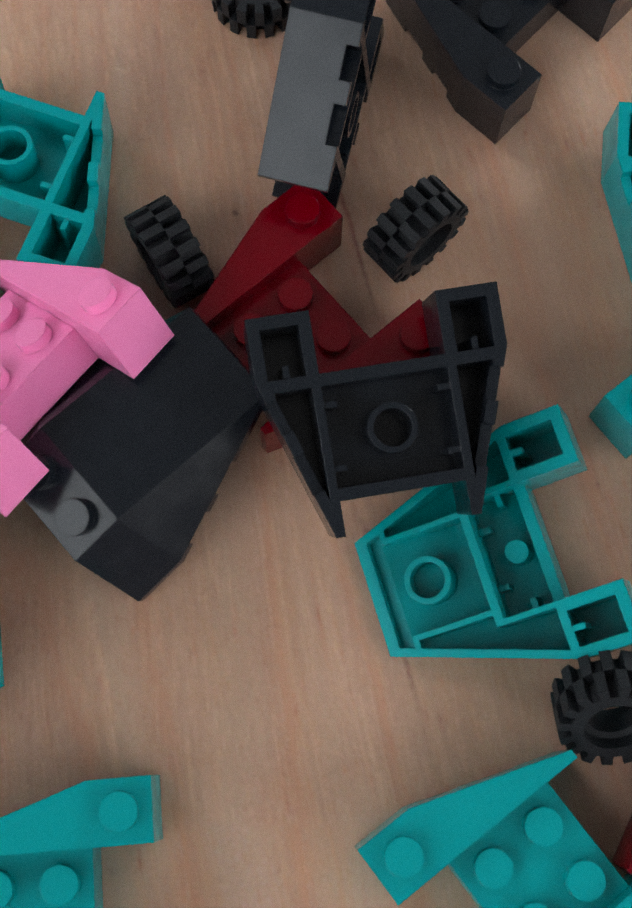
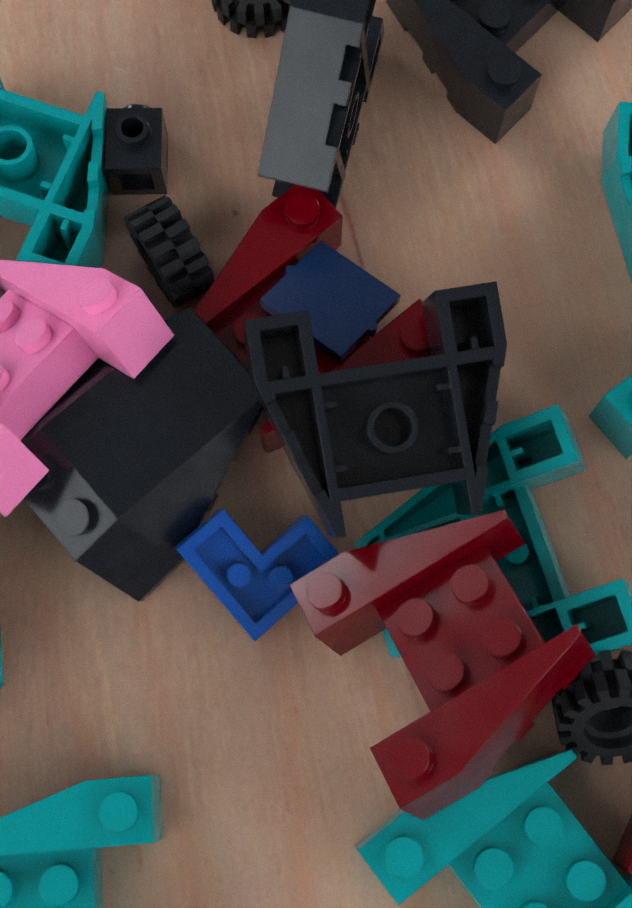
(136, 150): none -> black brick
(251, 582): none -> blue plate
(340, 299): none -> dark blue piece
(415, 228): black tyre -> none
(460, 639): none -> dark red wedge

